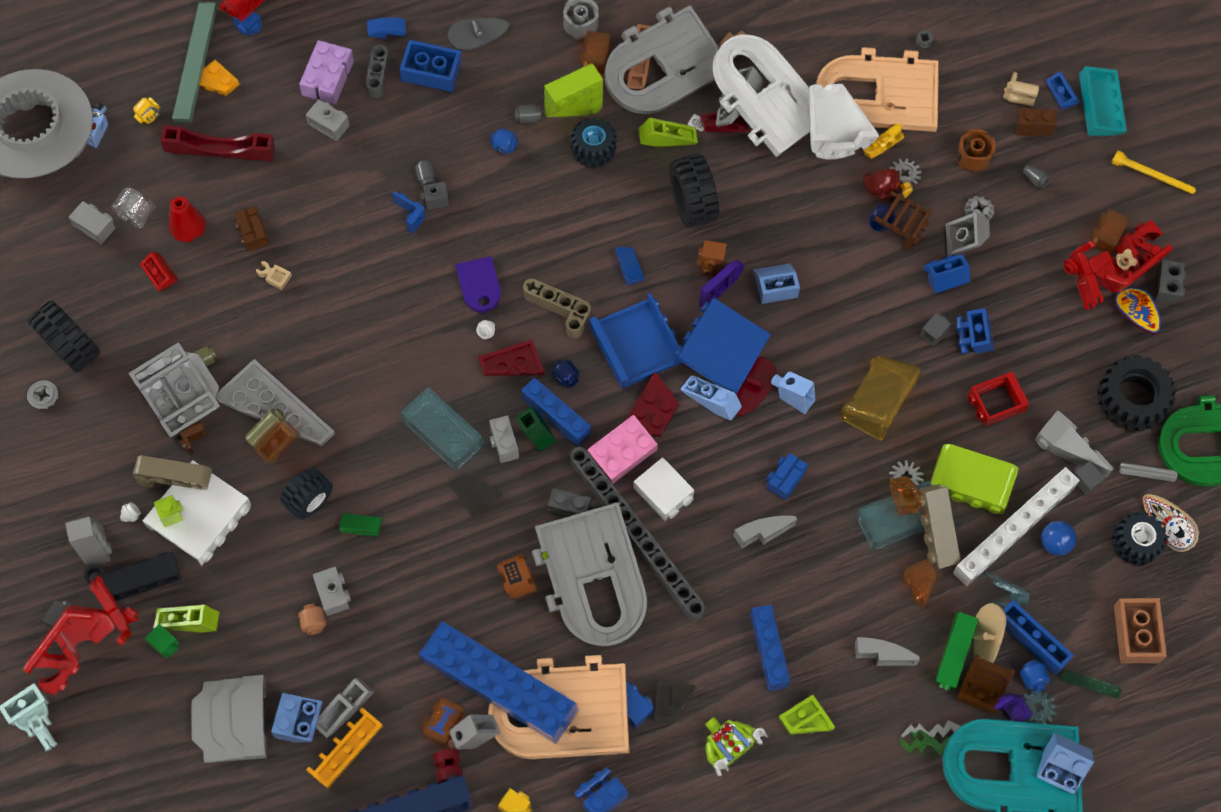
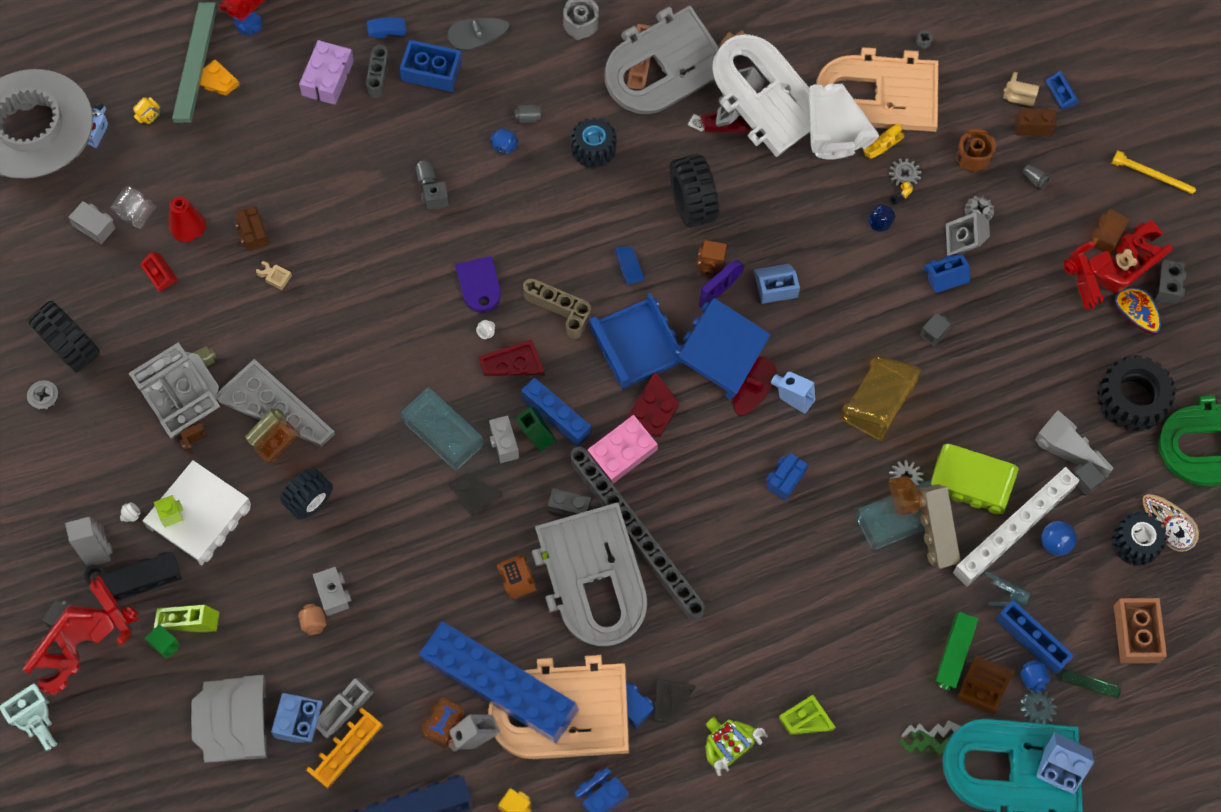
(170, 472): dark tan beam -> none
(249, 147): dark red arch -> none
(327, 120): light grey brick -> none
(360, 525): green slope -> none
(416, 210): blue bracket -> none
(447, 757): dark red wheel -> none
(565, 373): clear blue head -> none
(575, 94): lime slope -> none
(596, 50): clear orange brick -> none
(664, 489): white brick -> none
(665, 133): lime slope -> none
(715, 398): light blue slope -> none
(763, 529): light grey slope -> none
(769, 648): blue brick -> none
(882, 182): clear red cylinder -> none
(885, 652): light grey slope -> none
(915, 224): reddish brown plate -> none
(921, 580): clear orange slope -> none
(980, 332): blue brick -> none
(989, 632): tan shield -> none
(1014, 391): red window -> none
(1015, 707): dark purple bracket -> none
(1102, 101): teal slope -> none
(1147, 472): light grey axle -> none

